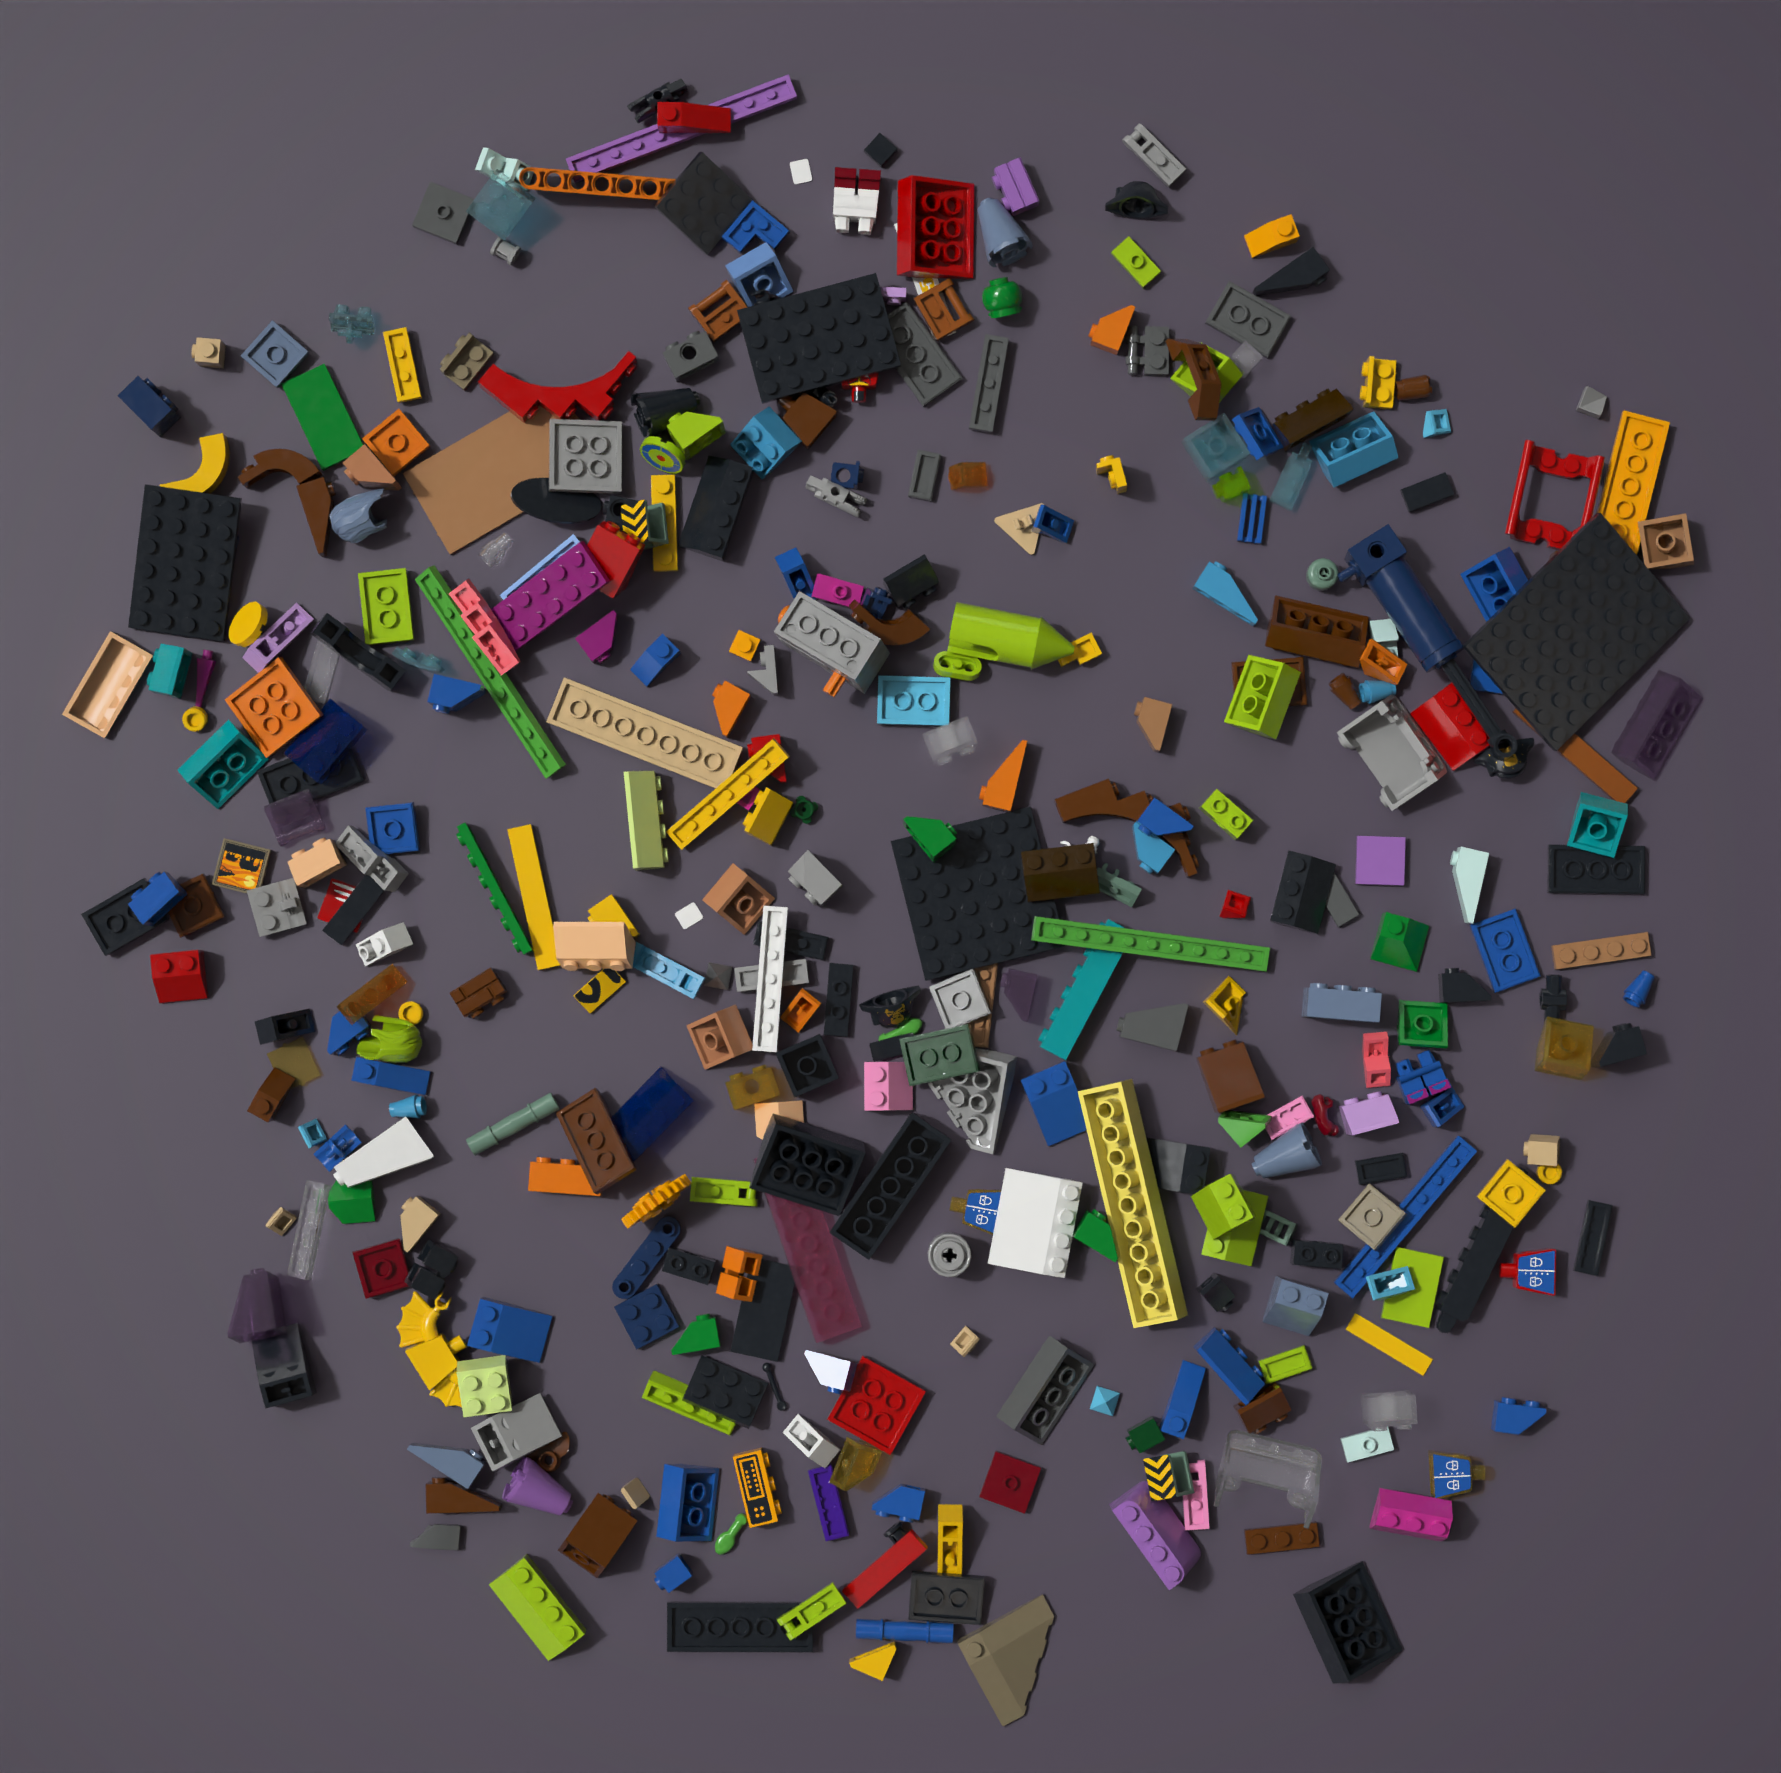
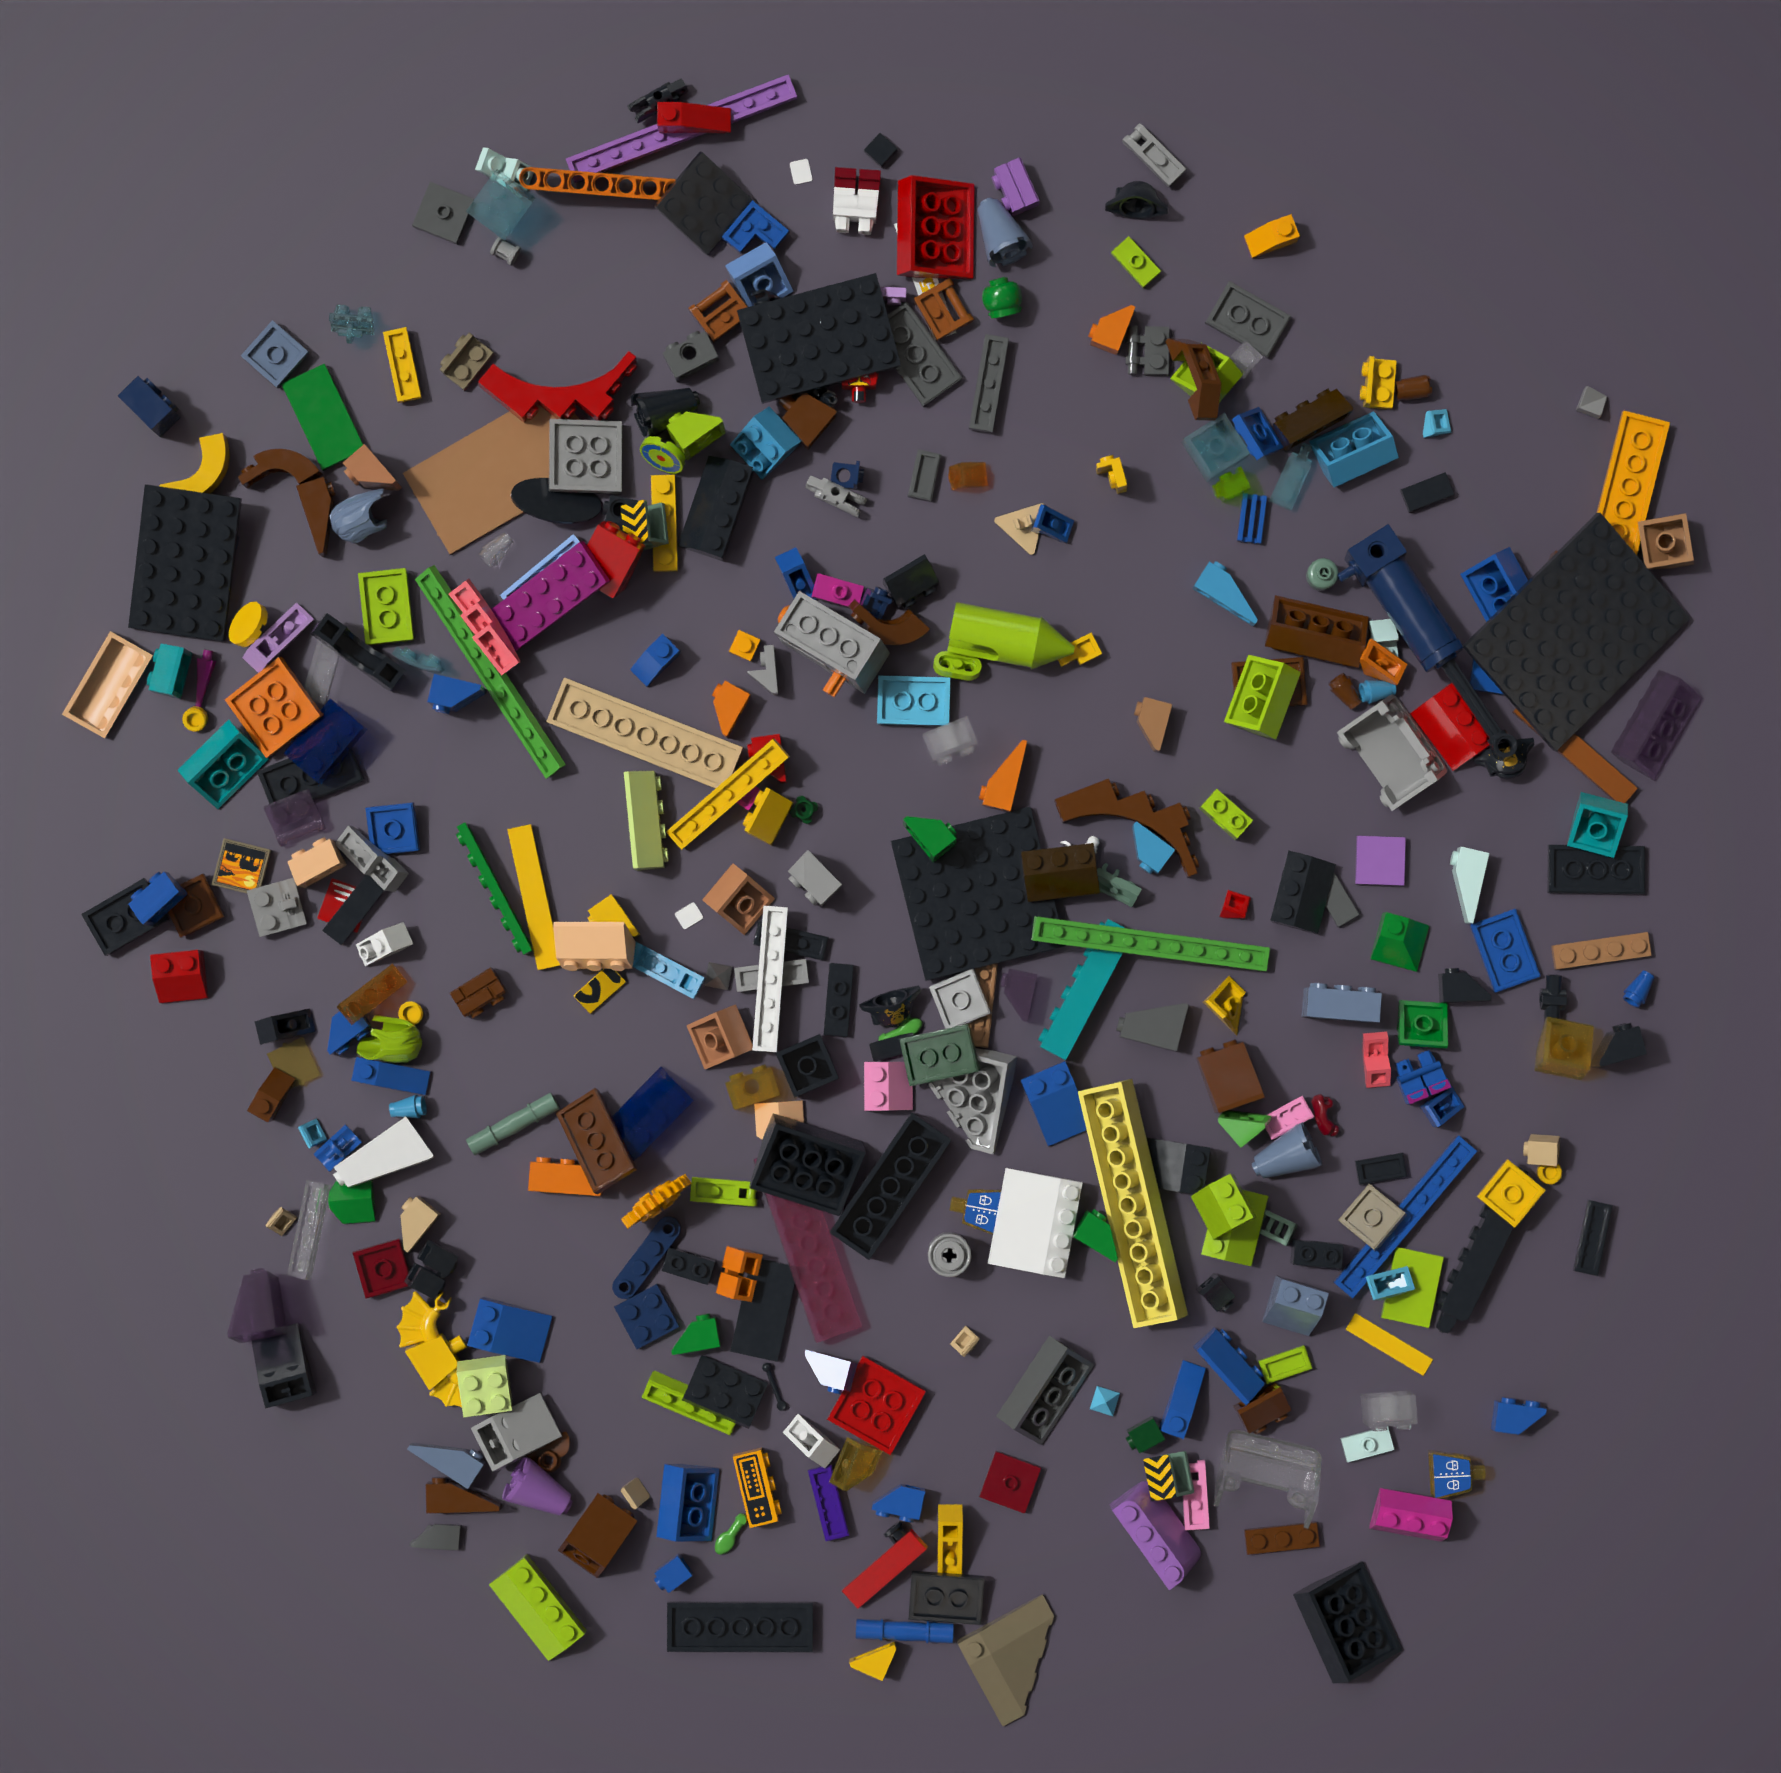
(209, 352): tan brick -> none
(396, 442): orange plate -> none
(599, 638): magenta slope -> none
(800, 1010): orange slope -> none
(812, 1610): lime plate -> none
(1161, 820): blue slope -> none
(1297, 275): black slope -> none
(1368, 1113): lavender slope -> none
(1532, 1270): torso -> none
(1568, 468): red piece -> none

